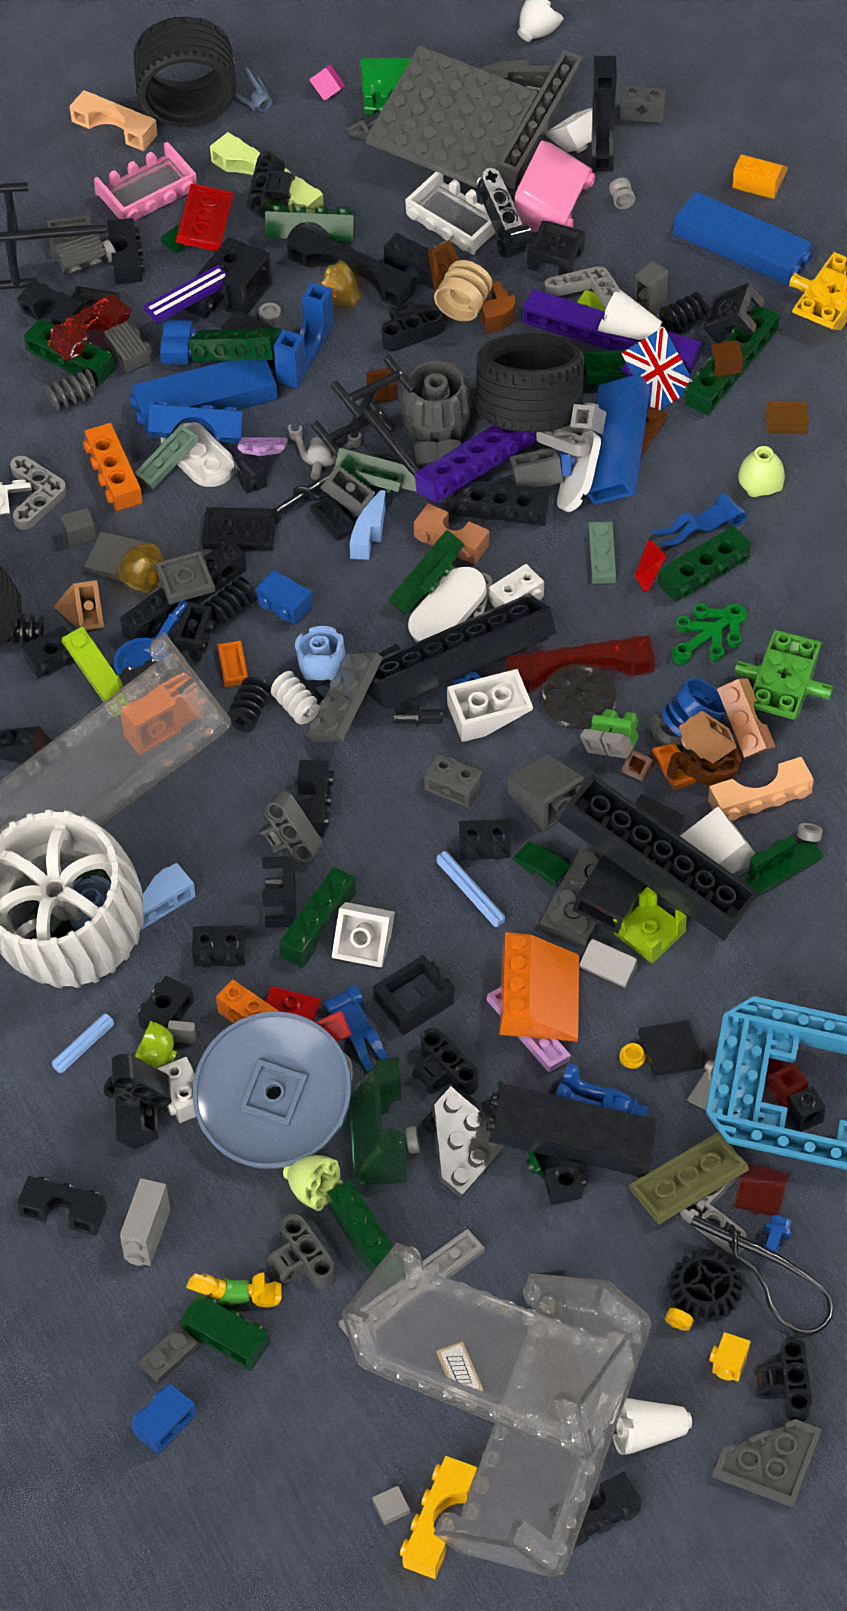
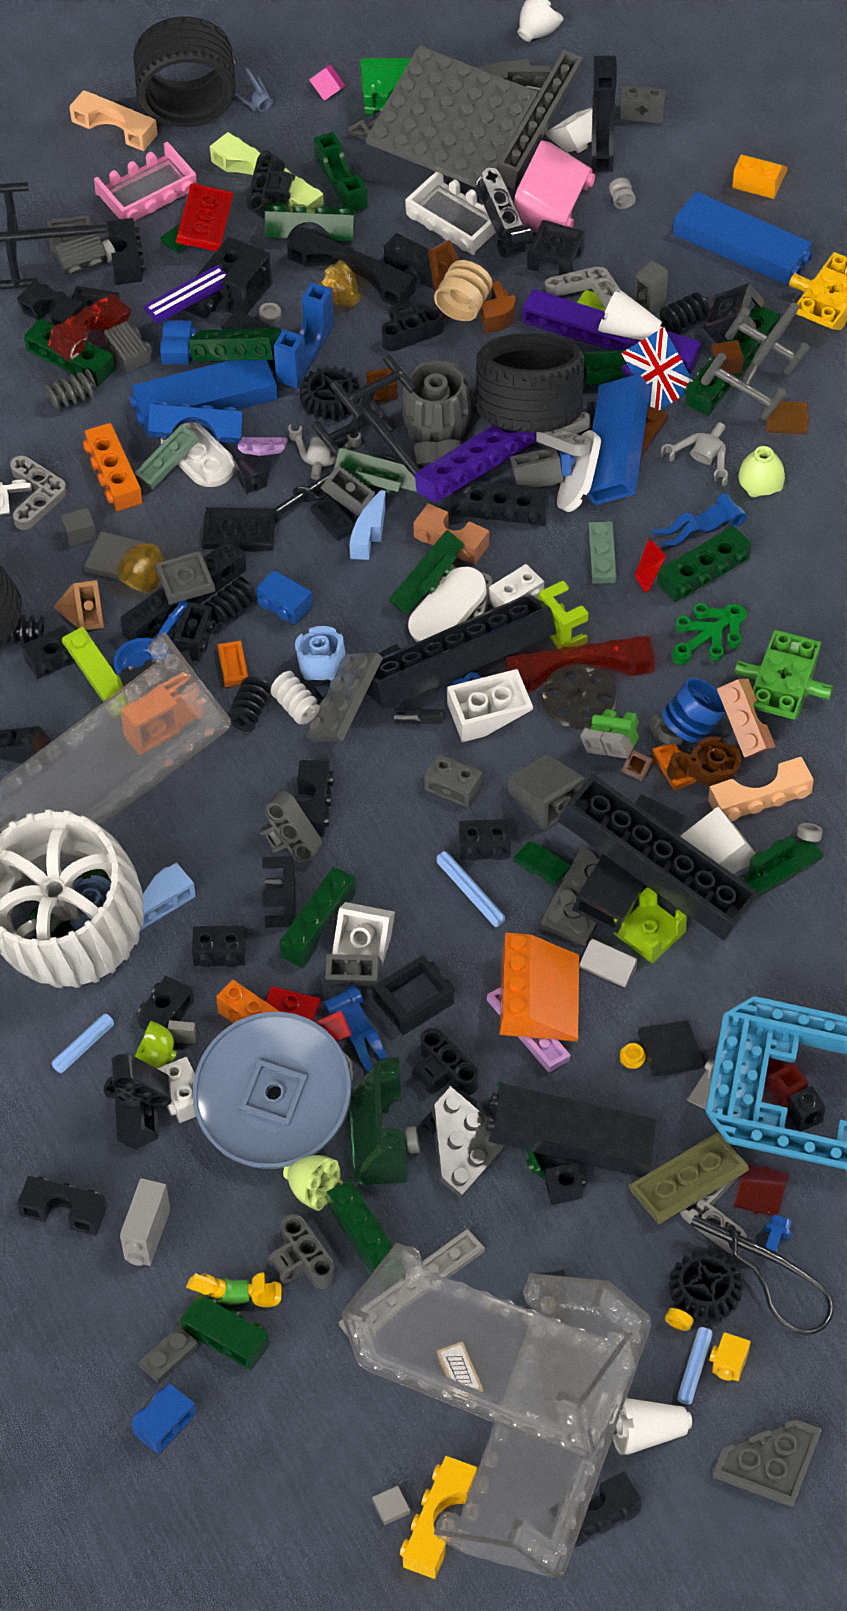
(319, 397): none -> black gear
(331, 159): none -> dark green arch
(353, 969): none -> dark grey brick
(564, 620): none -> lime panel
(588, 418): light grey brick -> none
(610, 1097): blue piece -> none
(694, 1366): none -> light blue axle
(704, 451): none -> light grey piece
(706, 737): medium nougat brick -> none
(767, 344): none -> dark grey piece
(779, 1384): black piece -> none

